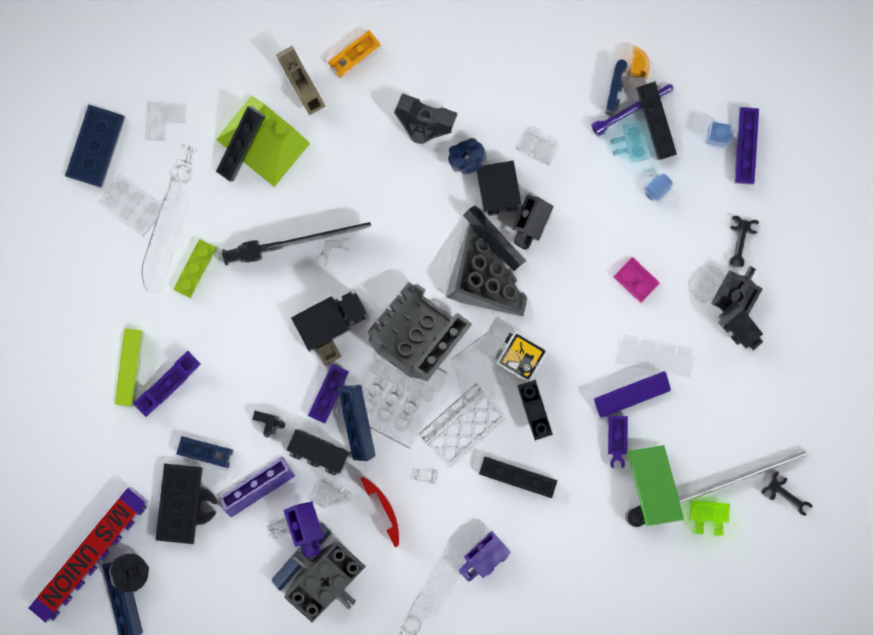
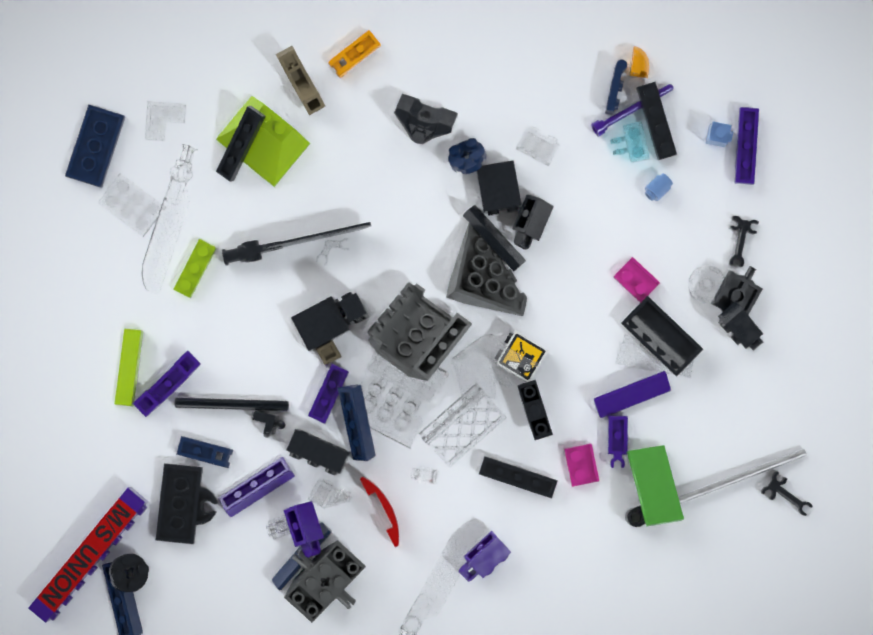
(234, 404): none -> black axle
(581, 465): none -> dark pink plate
(662, 336): none -> black slope
(709, 511): clear neon green plate -> none

